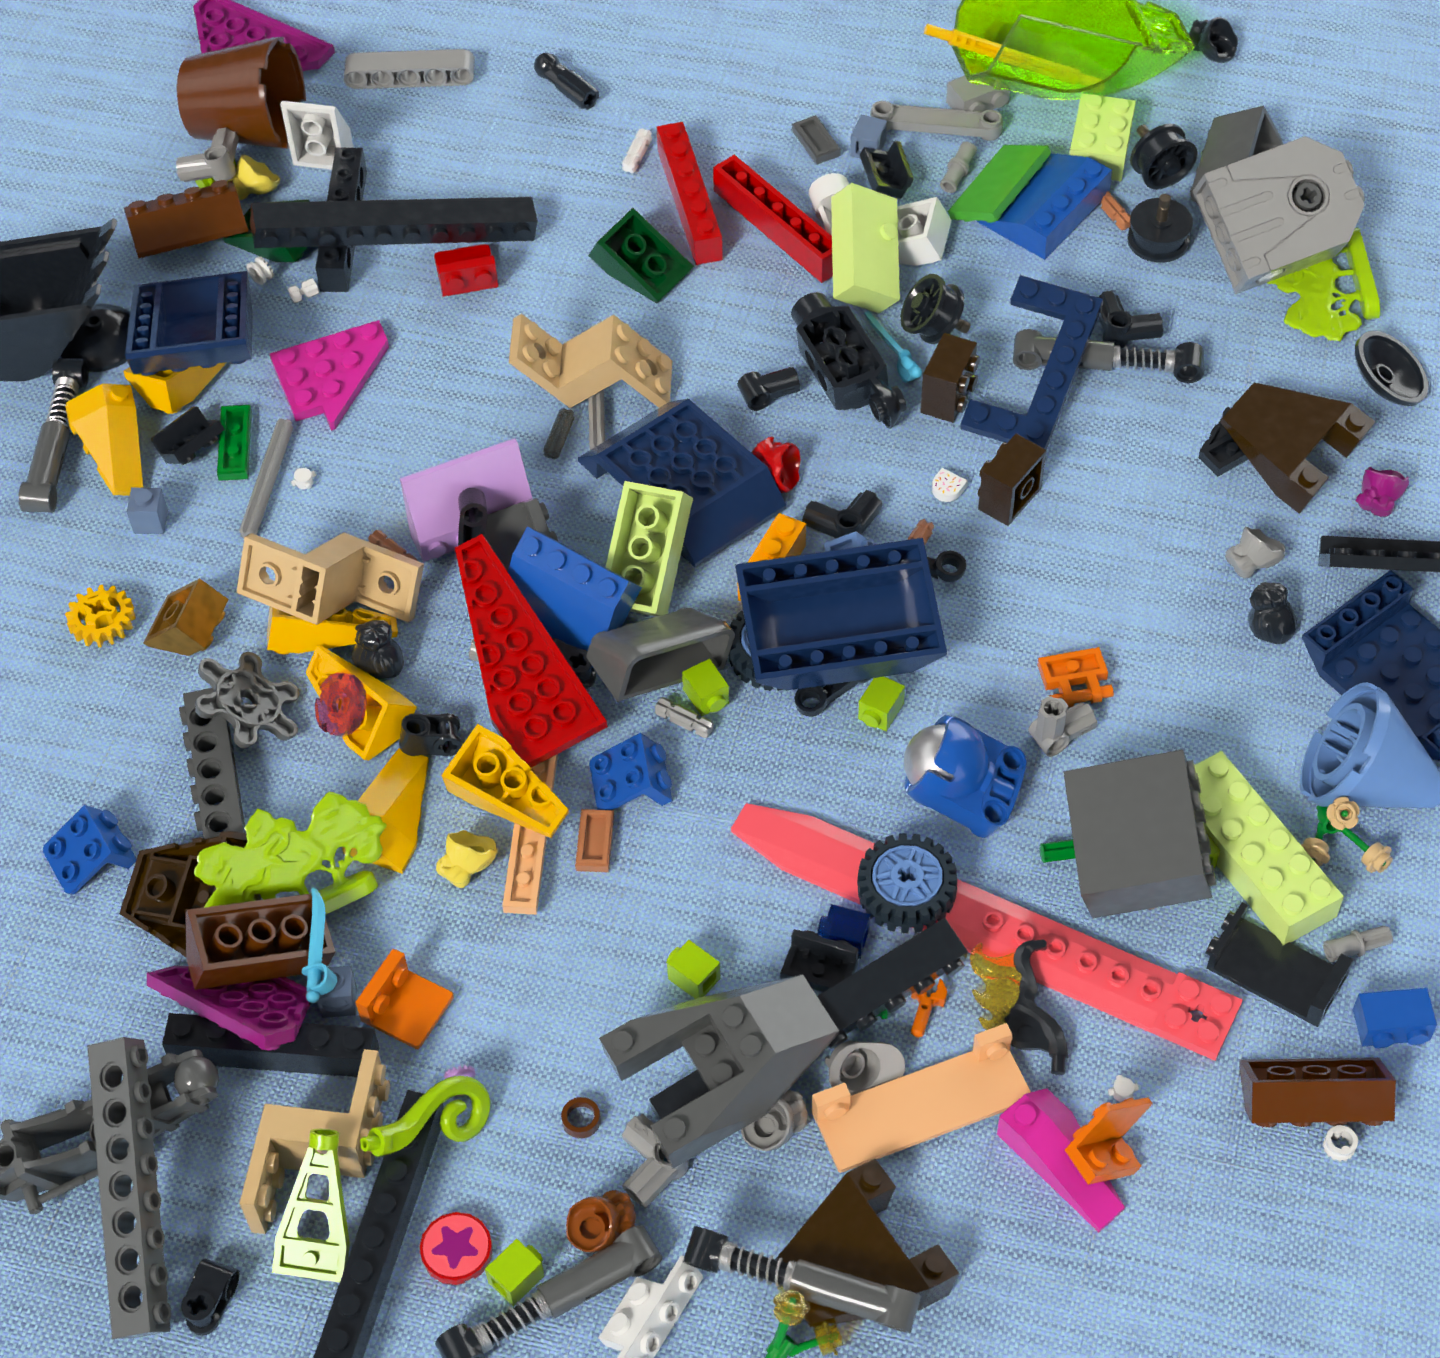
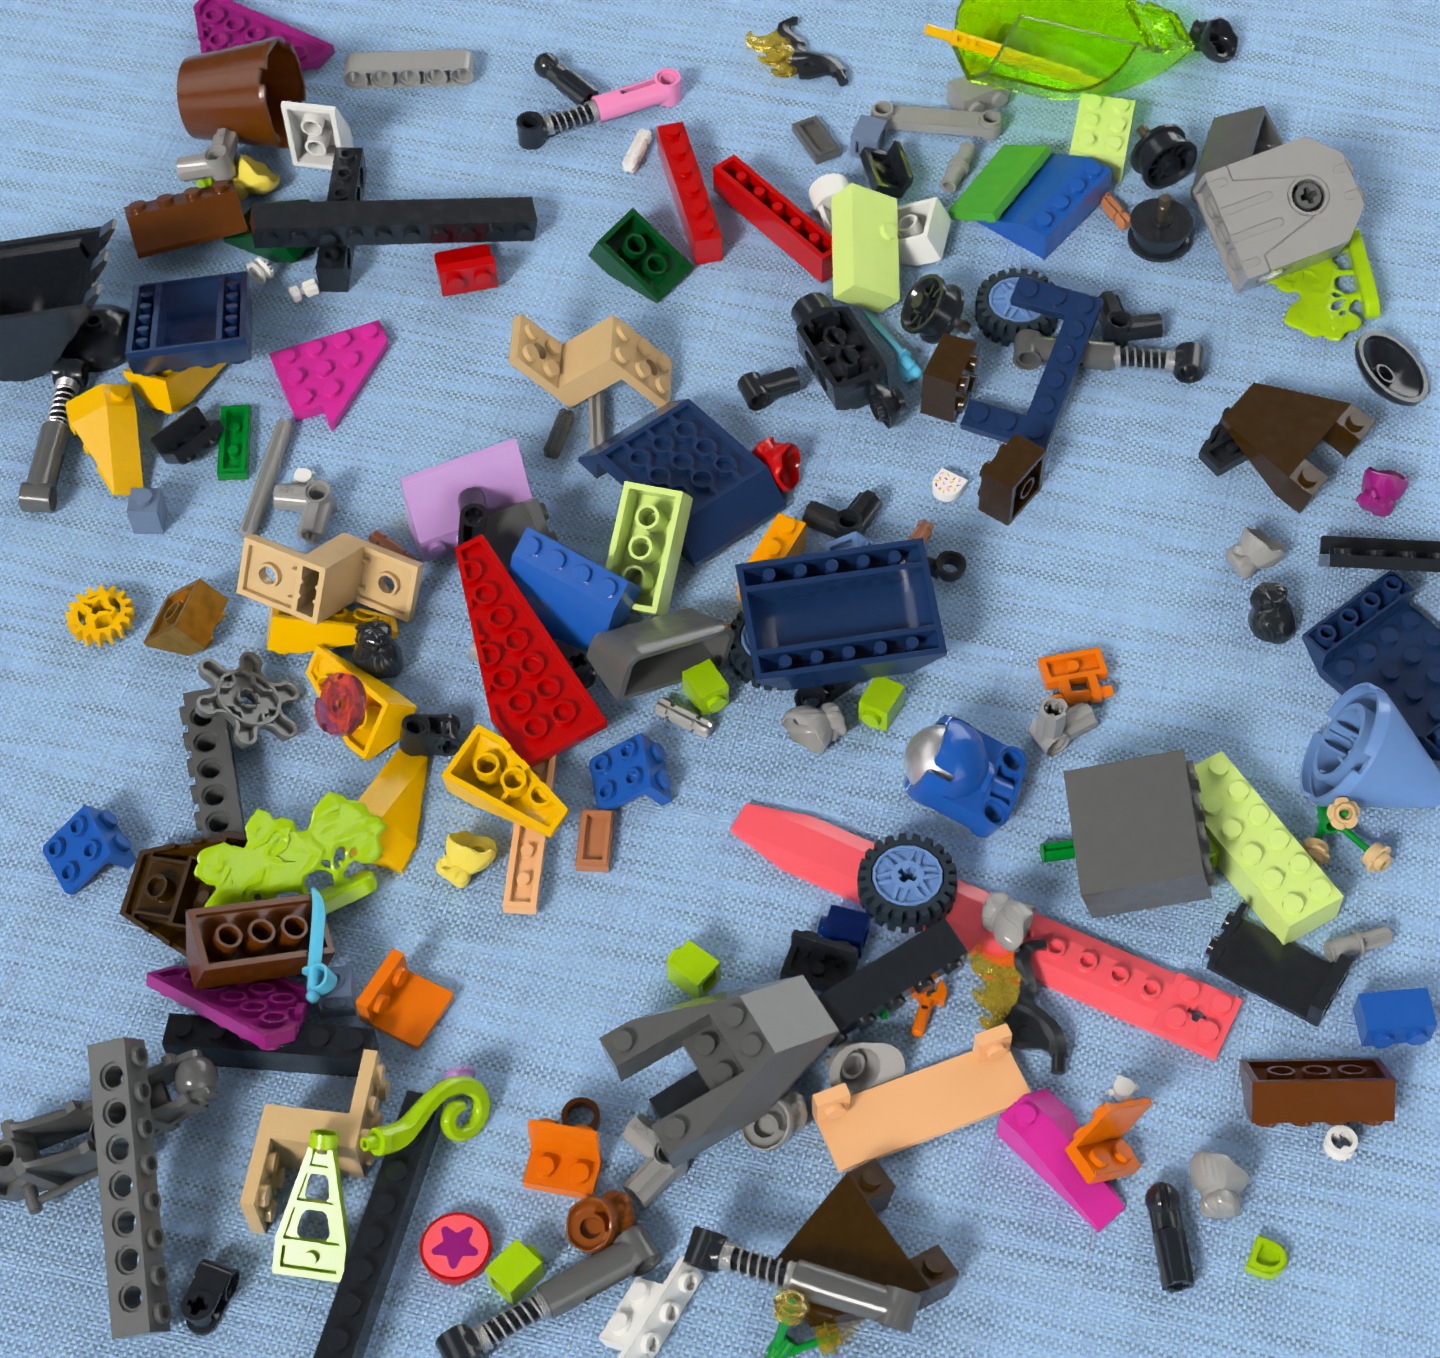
(313, 500): none -> light grey piece
(563, 1158): none -> orange bracket
(661, 89): none -> piece
(790, 55): none -> piece
(814, 726): none -> light grey hair
(1003, 320): none -> black wheel
(1007, 919): none -> light grey hair
(1169, 1237): none -> black piece
(1218, 1183): none -> light grey hair
(1266, 1259): none -> lime tile

